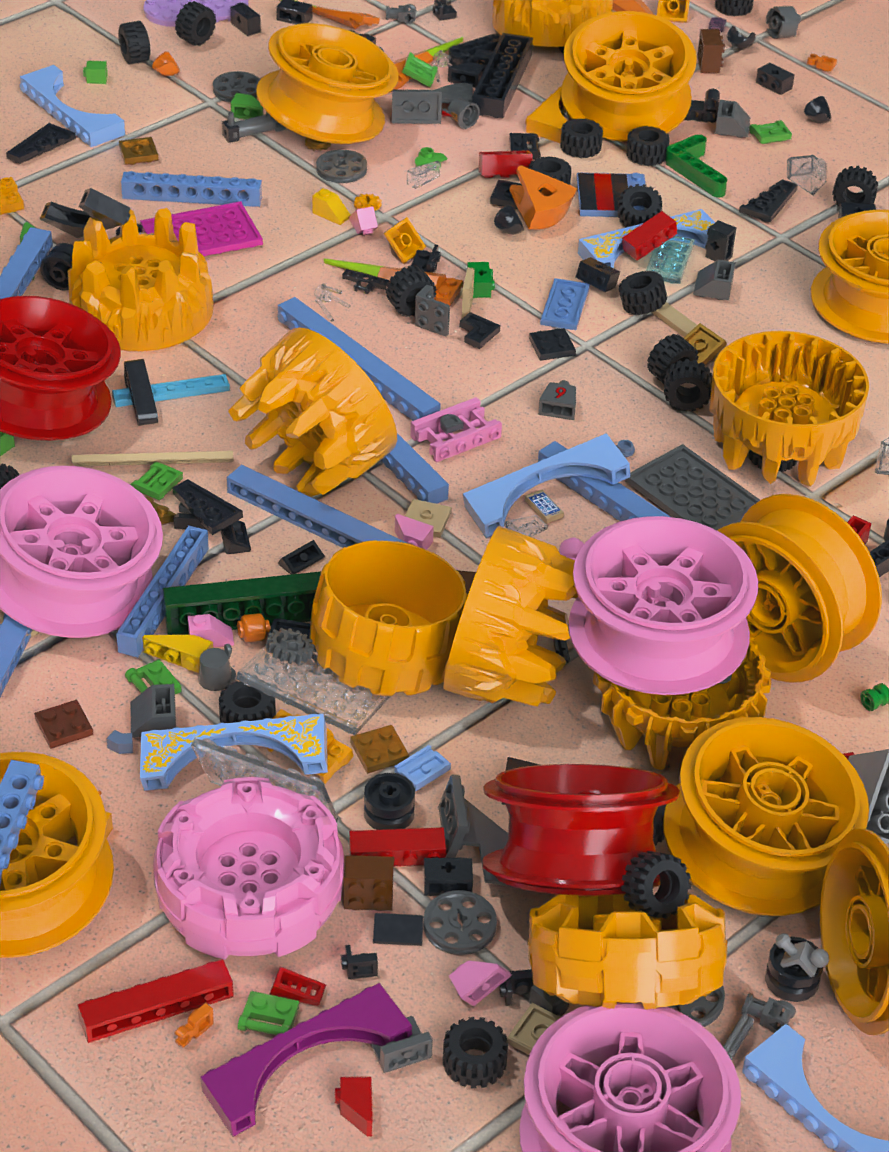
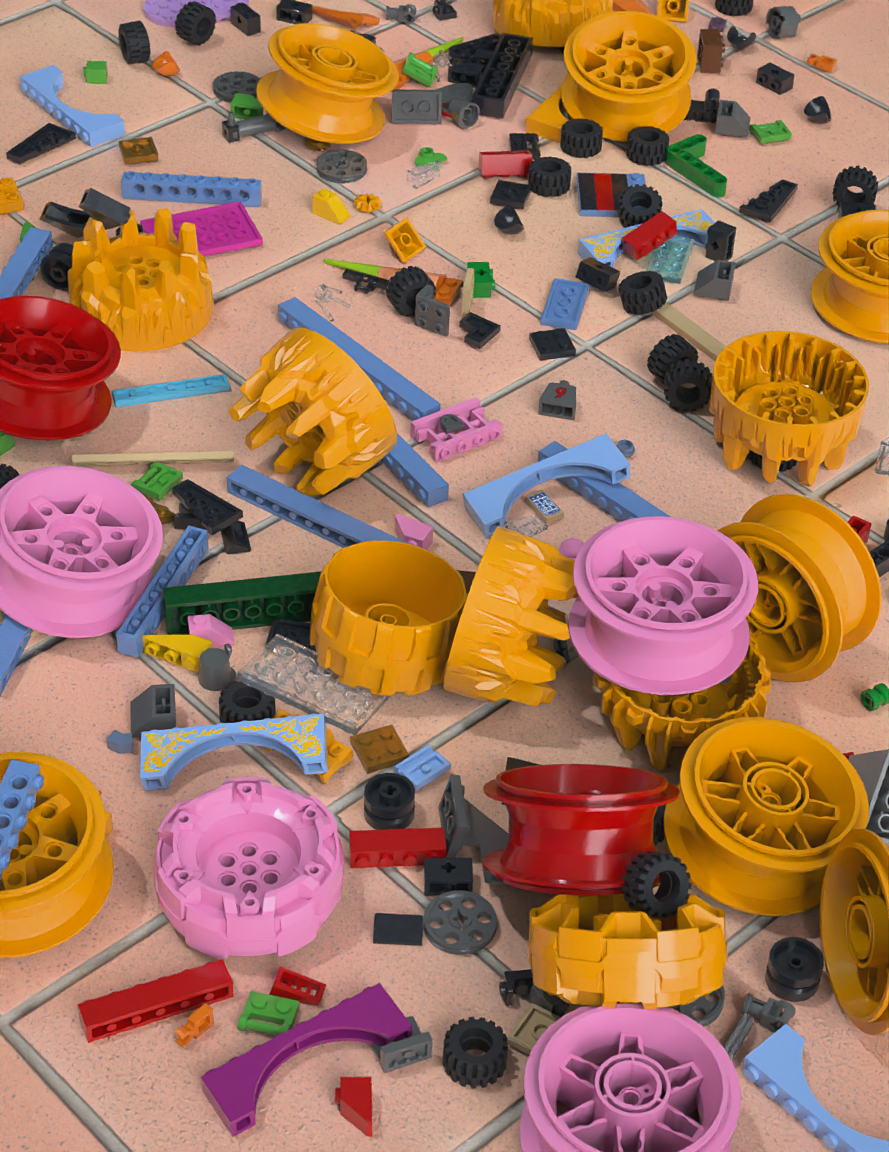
(63, 724): copper plate -> none
(138, 382): black beam -> none
(154, 673): bright green plate -> none
(227, 764): clear plate -> none
(253, 627): orange head -> none
(290, 646): dark grey gear -> none
(301, 558): black slope -> none
(359, 965): black bracket -> none
(364, 220): bright pink slope -> none
(368, 883): reddish brown brick -> none
(427, 260): black bracket -> none
(430, 514): tan plate -> none
(477, 980): bright pink slope -> none
(545, 207): orange piece -> none
(692, 489): dark grey plate -> none
(706, 343): pearl gold plate -> none
(802, 955): light grey piece -> none
(807, 172): clear slope -> none

